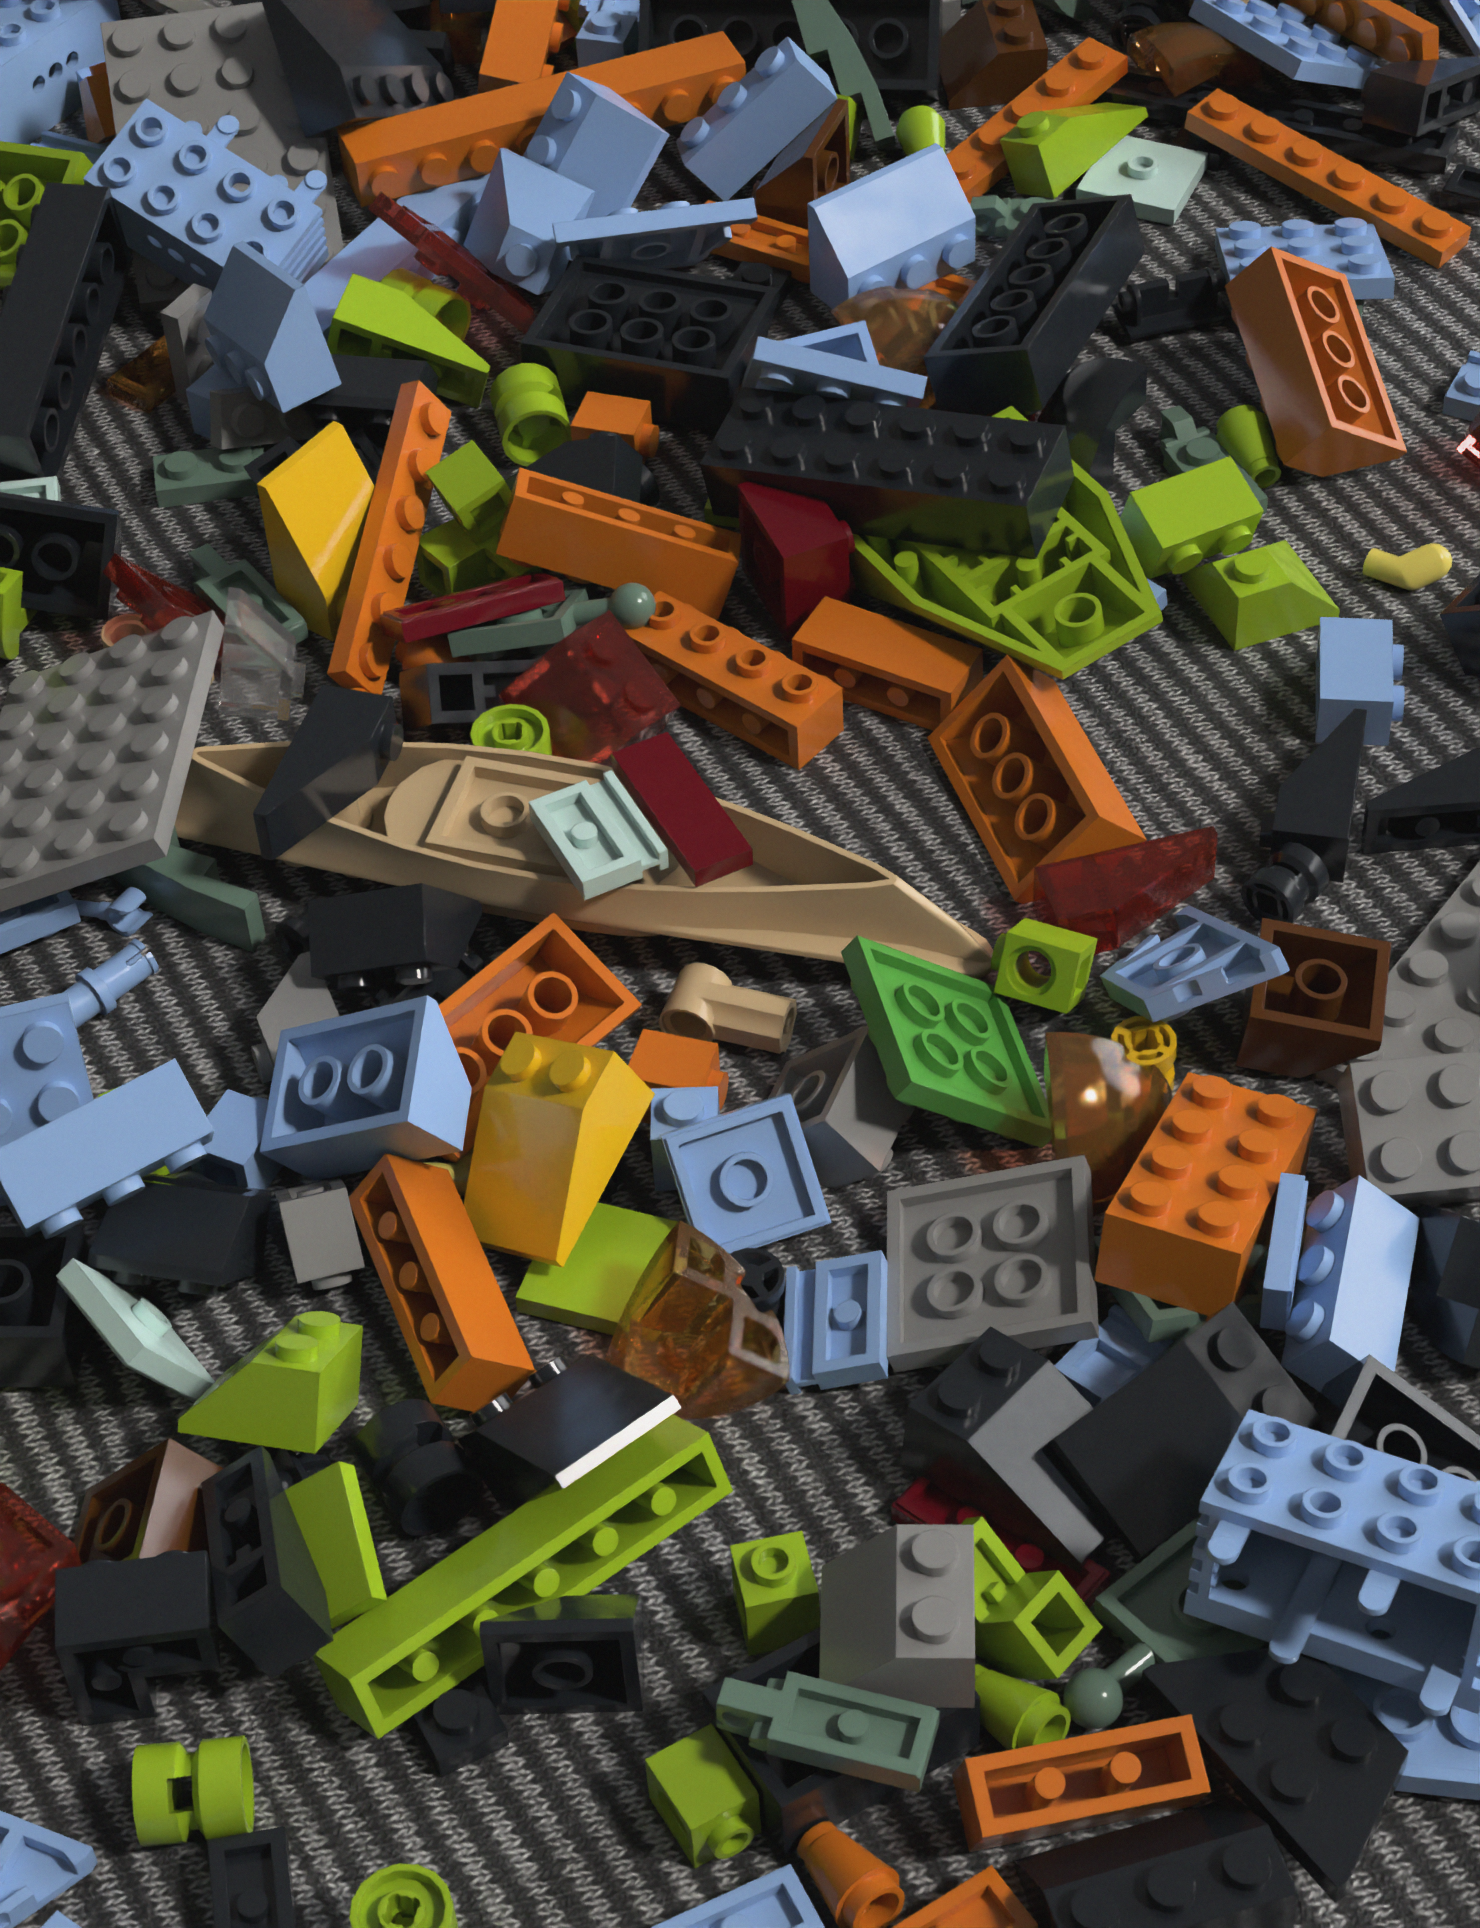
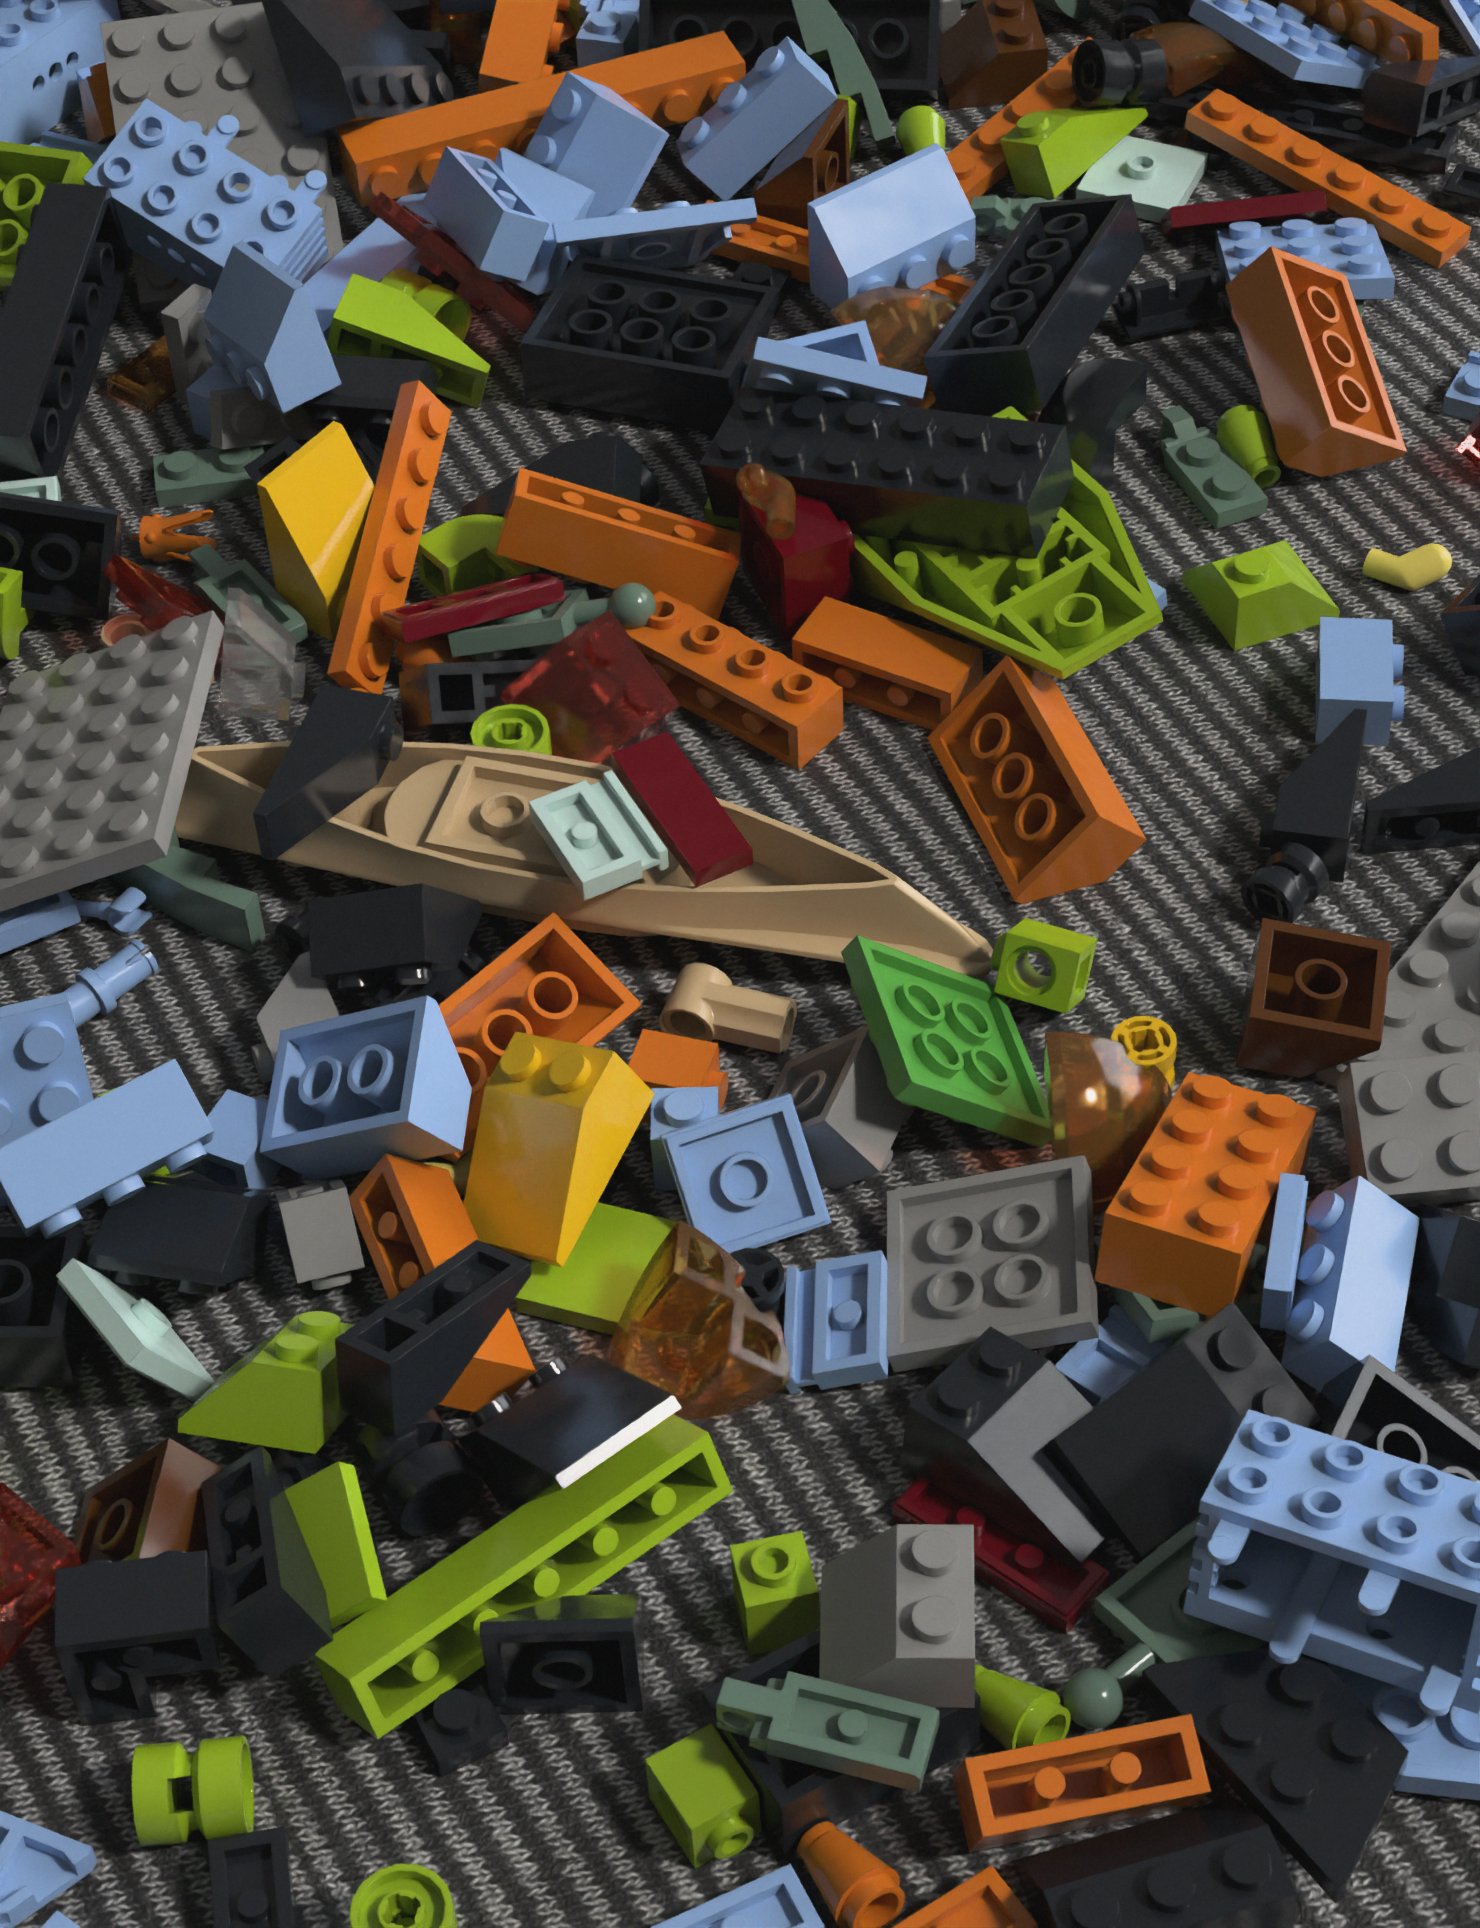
(160, 542): none -> orange piece
(423, 1339): none -> black slope
(471, 491): lime brick -> none
(485, 215): none -> light blue brick
(529, 412): lime wheel -> none
(619, 415): orange brick -> none
(771, 495): none -> clear orange arm
(1025, 1620): lime brick -> none
(1119, 72): none -> black wheel
(1125, 887): clear red slope -> none
(1191, 518): lime slope -> none
(1191, 967): light blue wing -> none
(1263, 210): none -> dark red tile

